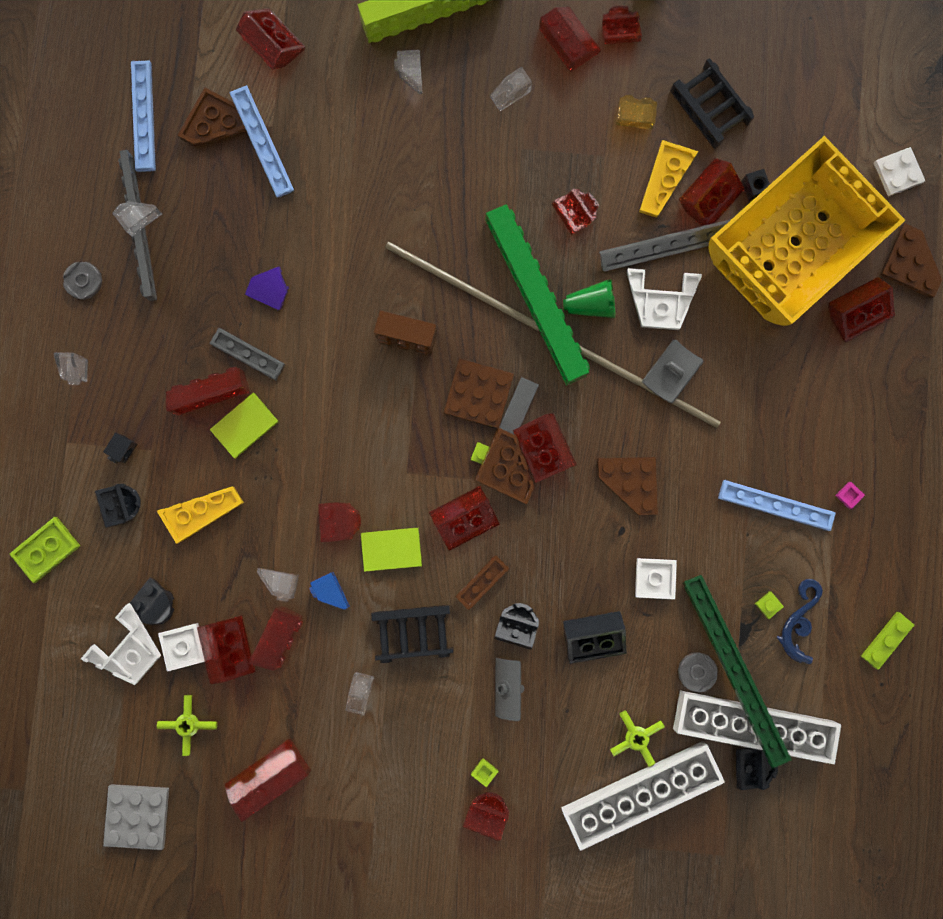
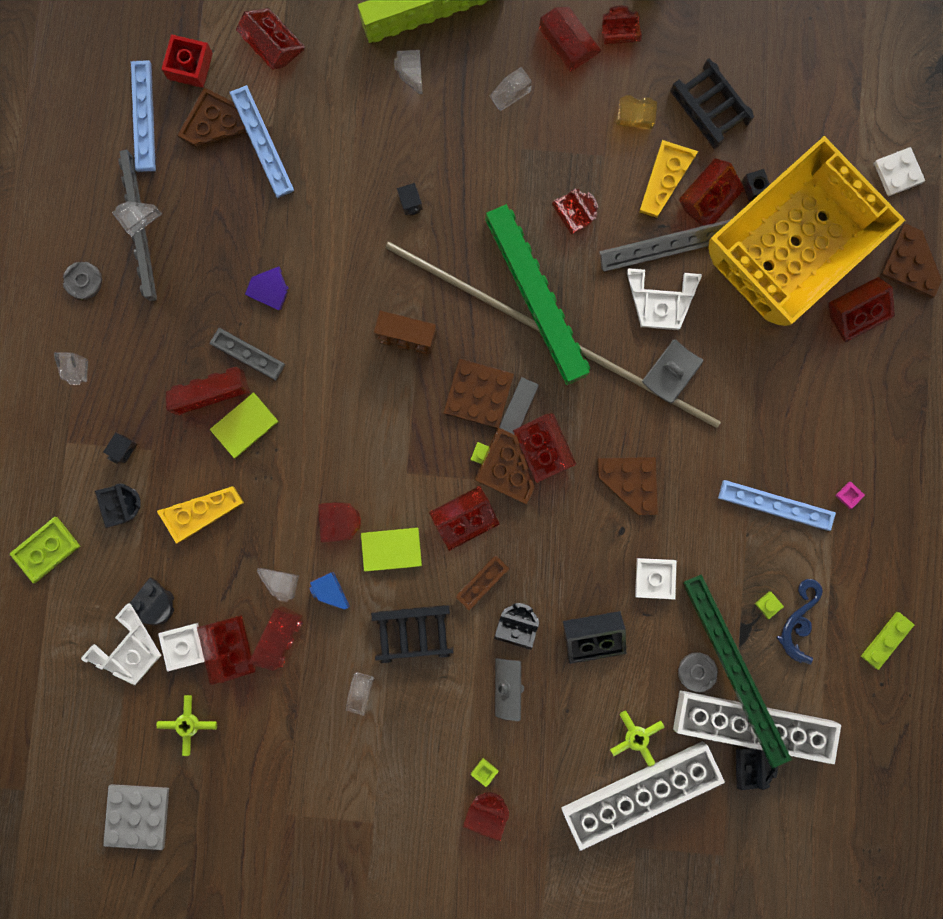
(187, 61): none -> red brick
(266, 779): clear red slope -> none
(410, 199): none -> black brick
(592, 301): green cone -> none

